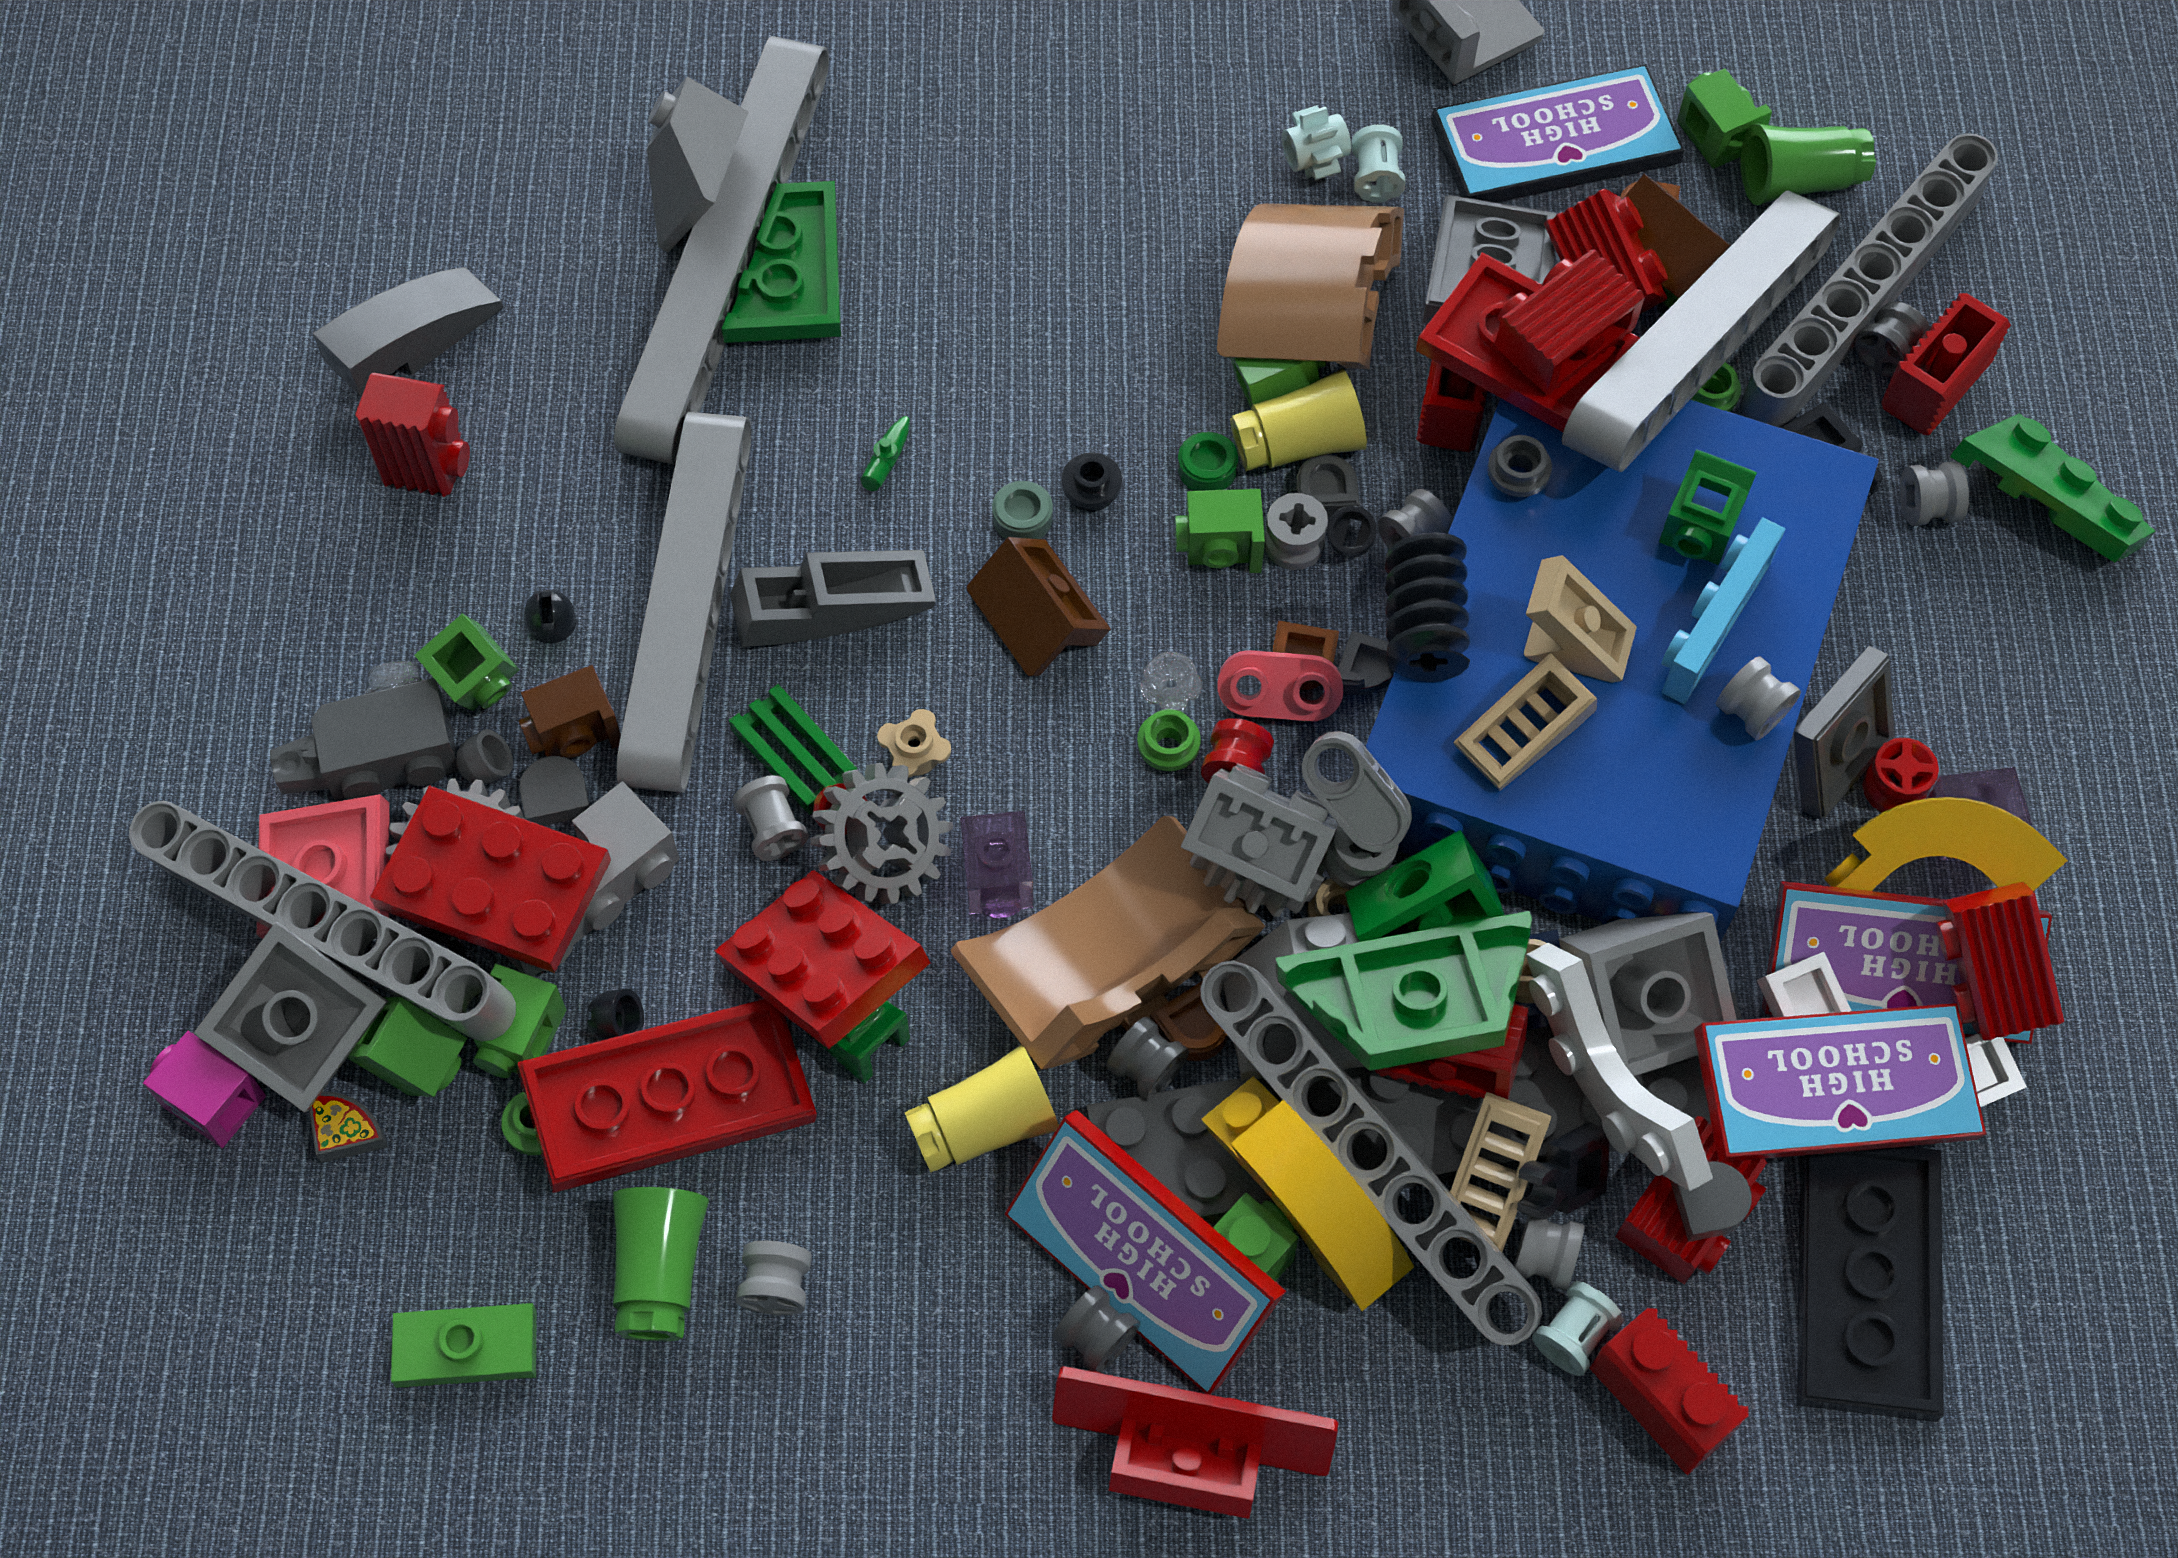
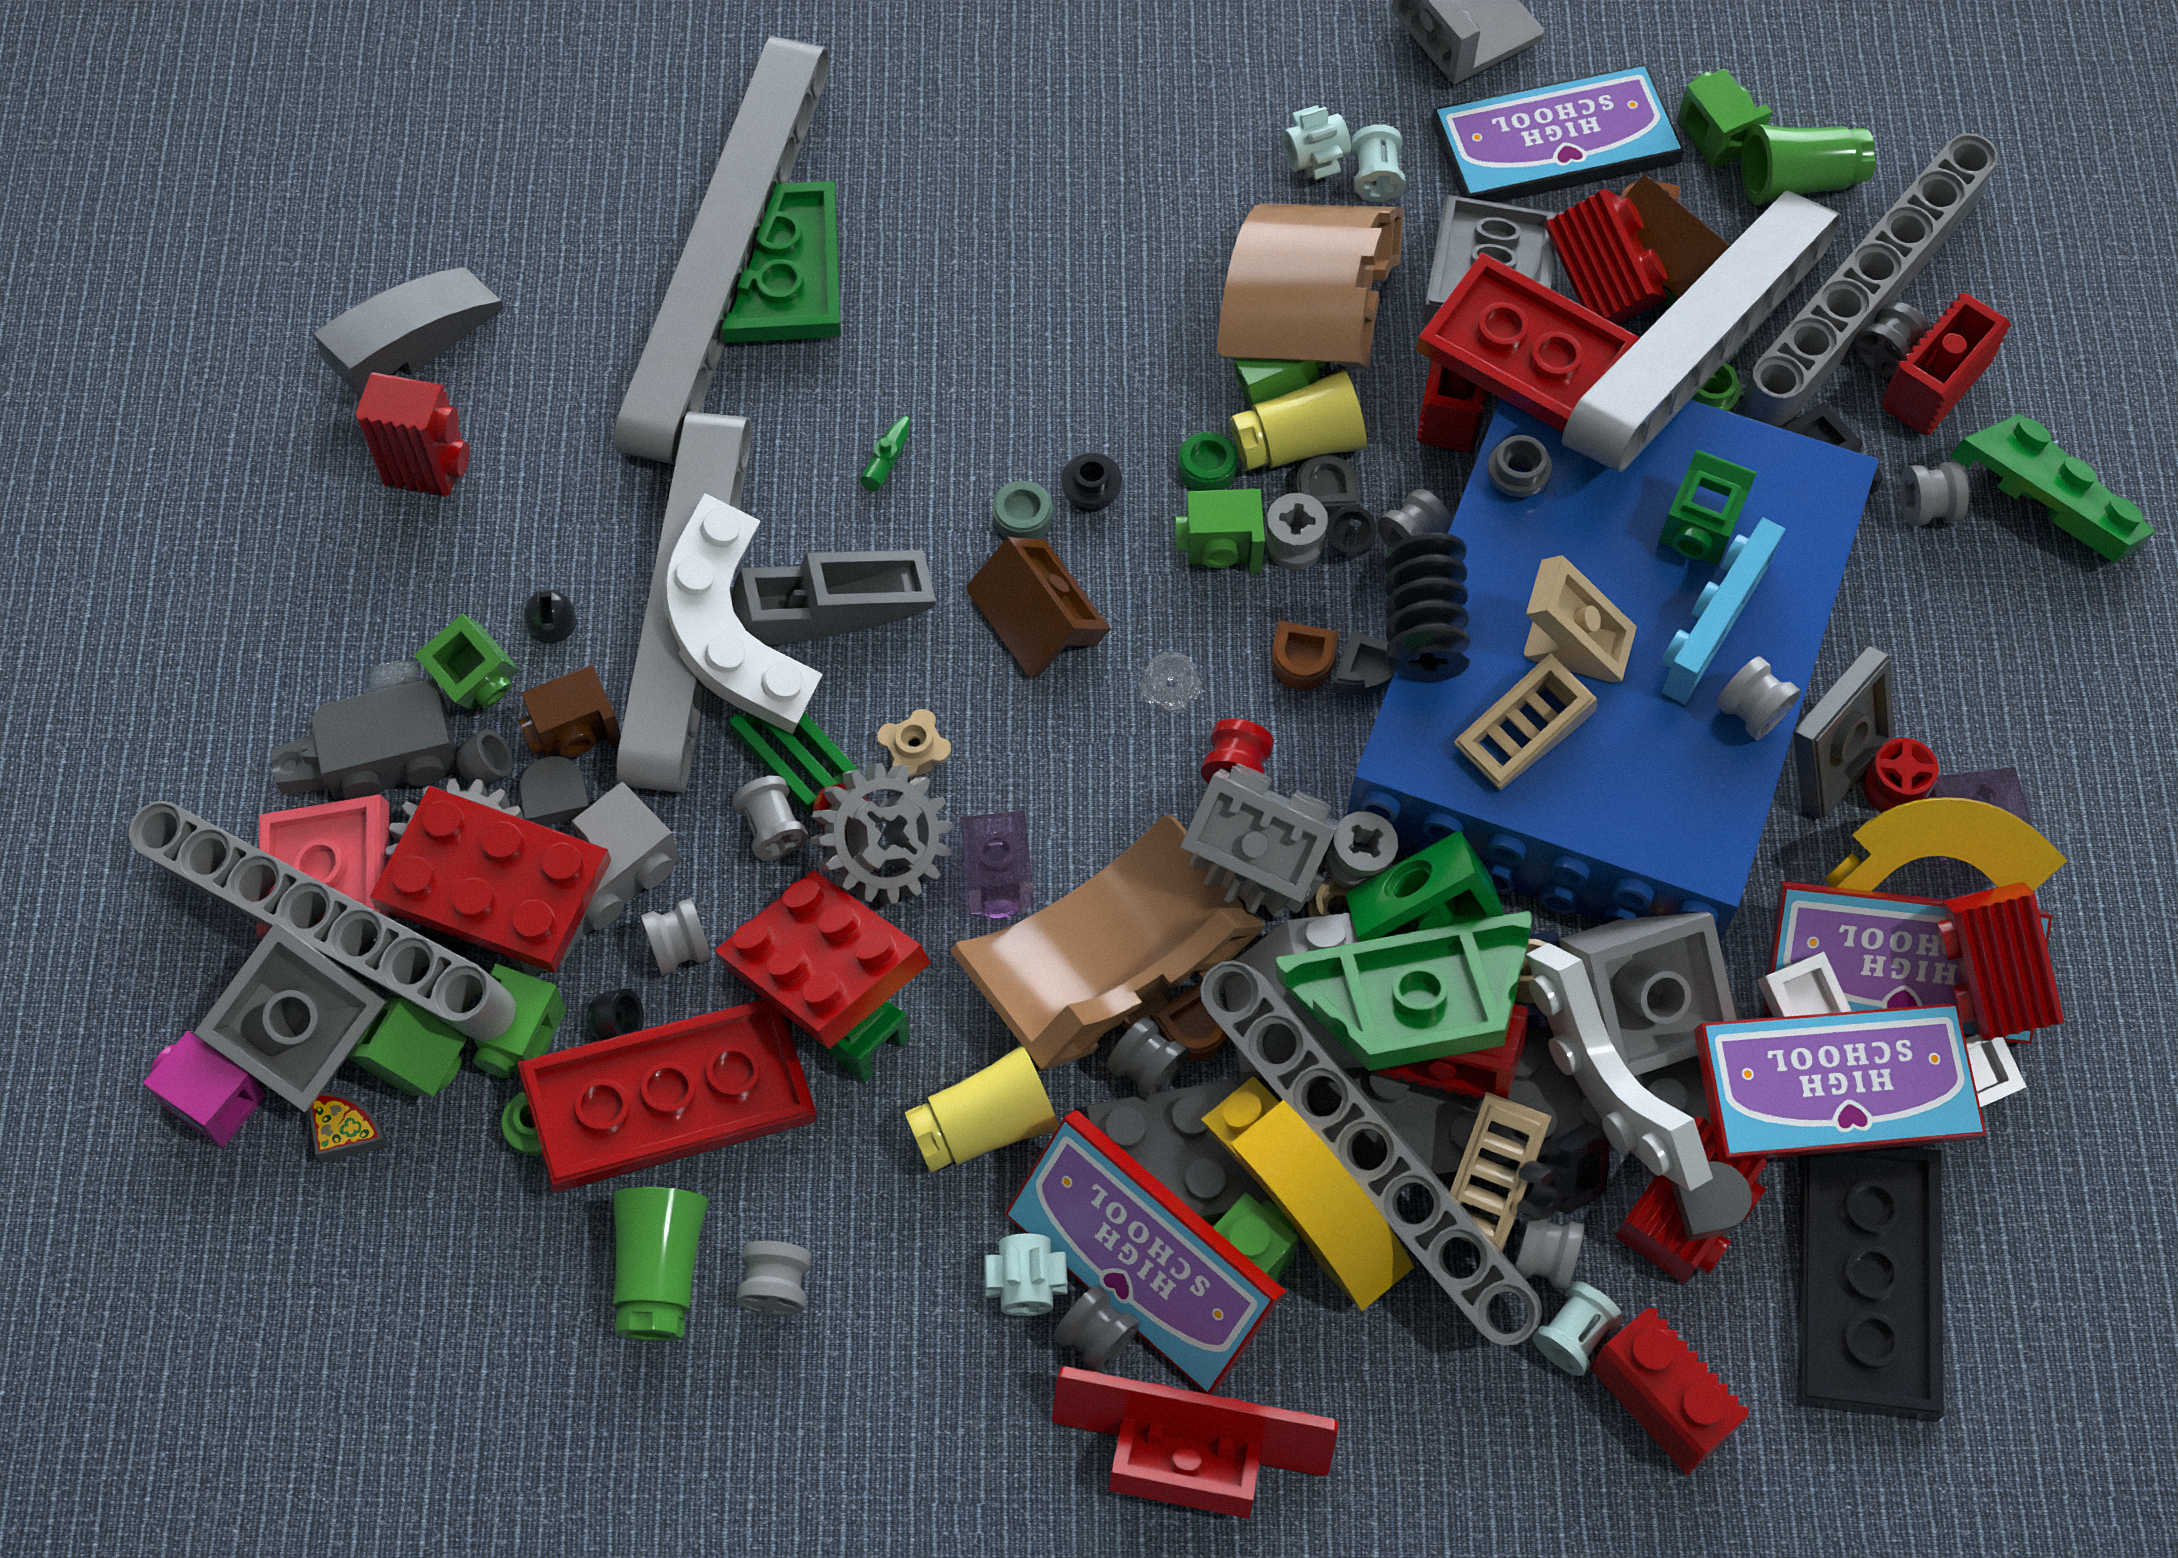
(464, 1345): bright green plate -> none
(676, 937): none -> light grey wheel
(689, 155): light grey slope -> none
(709, 631): none -> white plate
(1025, 1274): none -> light aqua gear
(1168, 724): bright green plate -> none
(1280, 682): coral plate -> none
(1368, 803): light grey piece -> none
(1568, 320): red brick -> none

